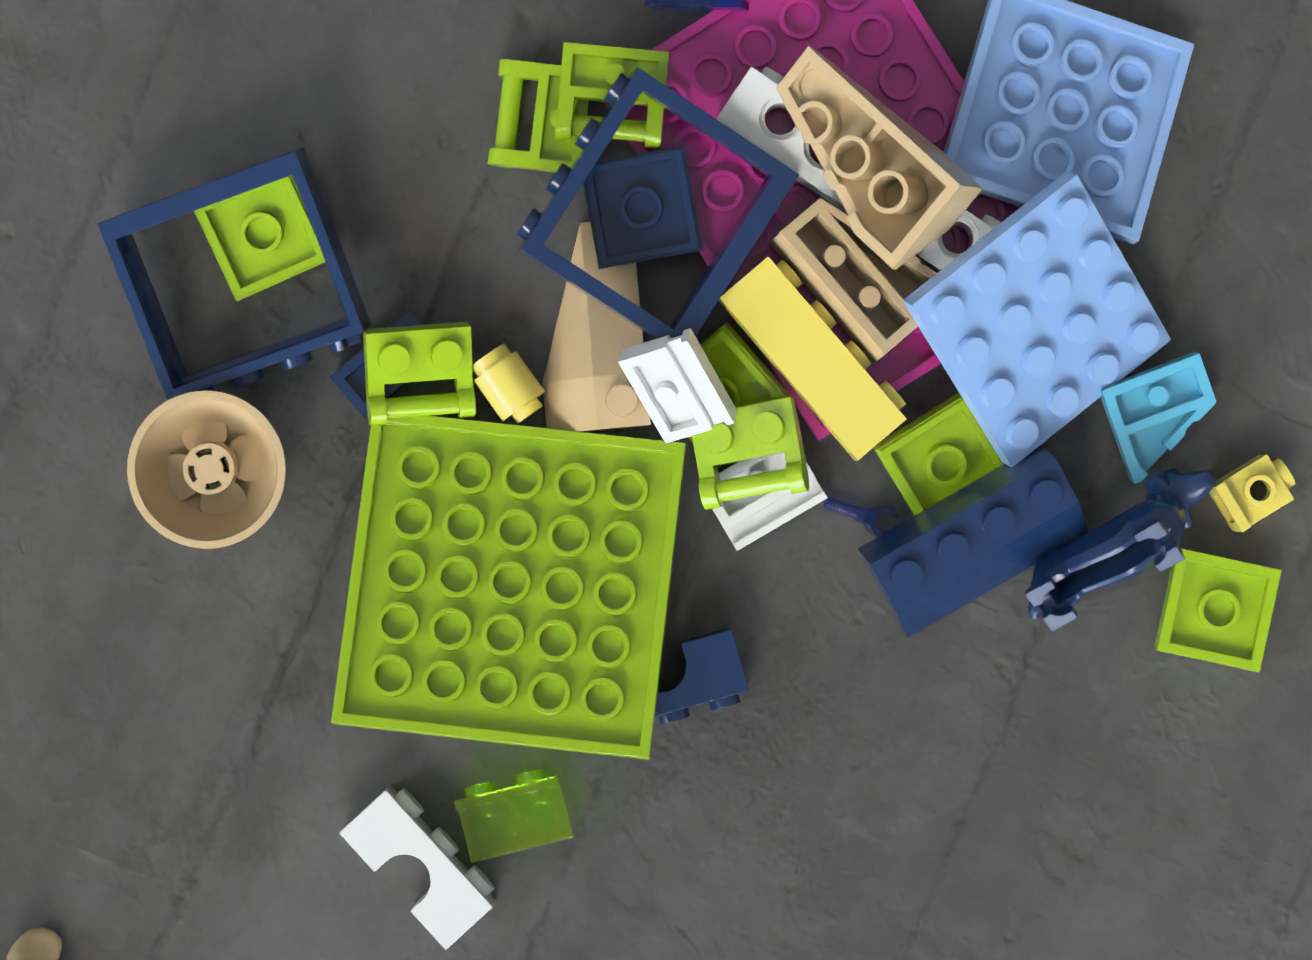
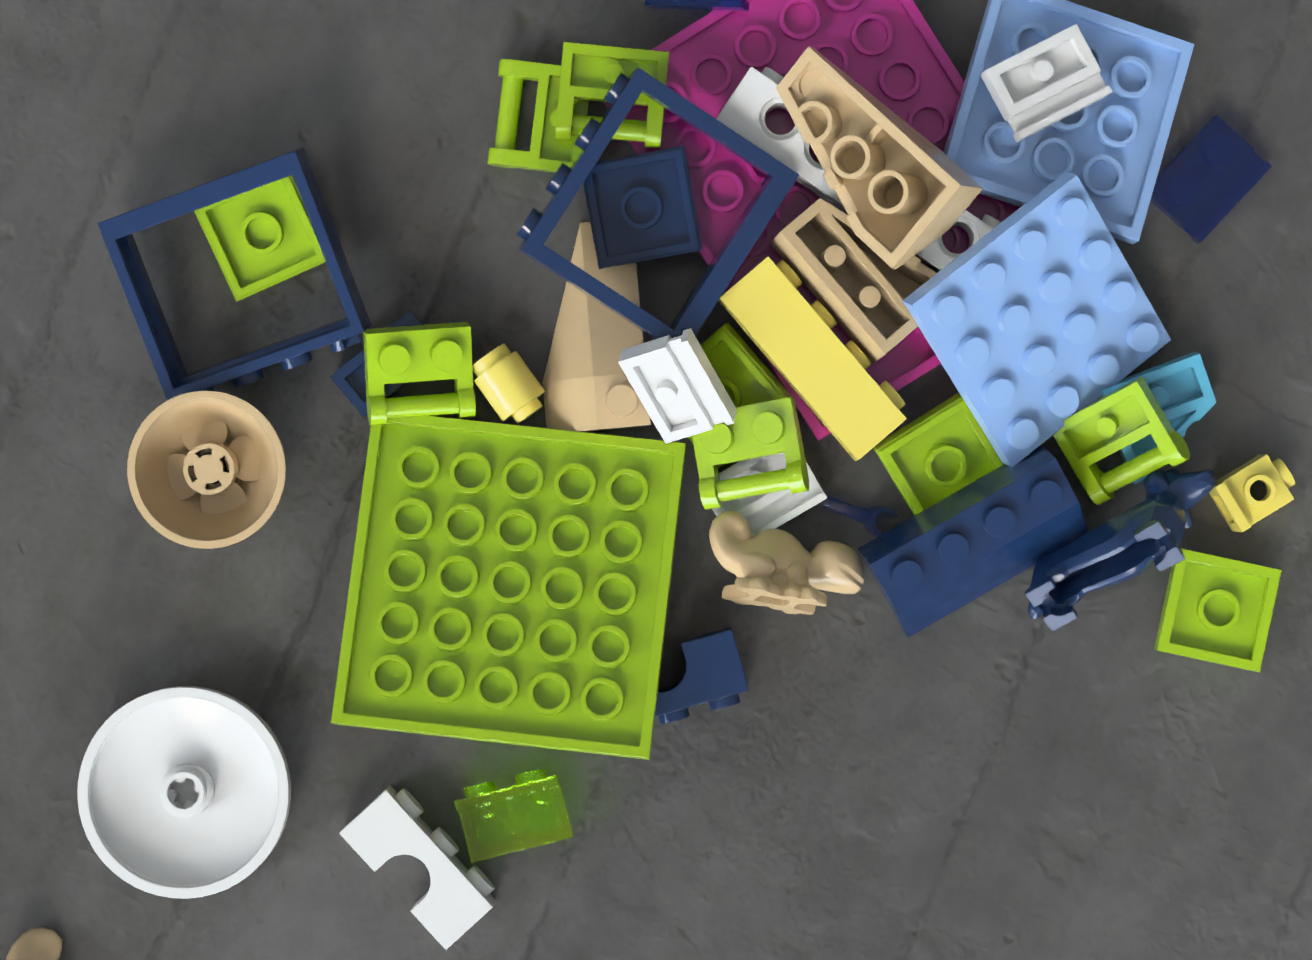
(184, 792): none -> white dish
(778, 570): none -> tan animal
(1046, 82): none -> white plate
(1111, 426): none -> lime plate
(1207, 179): none -> clear blue plate

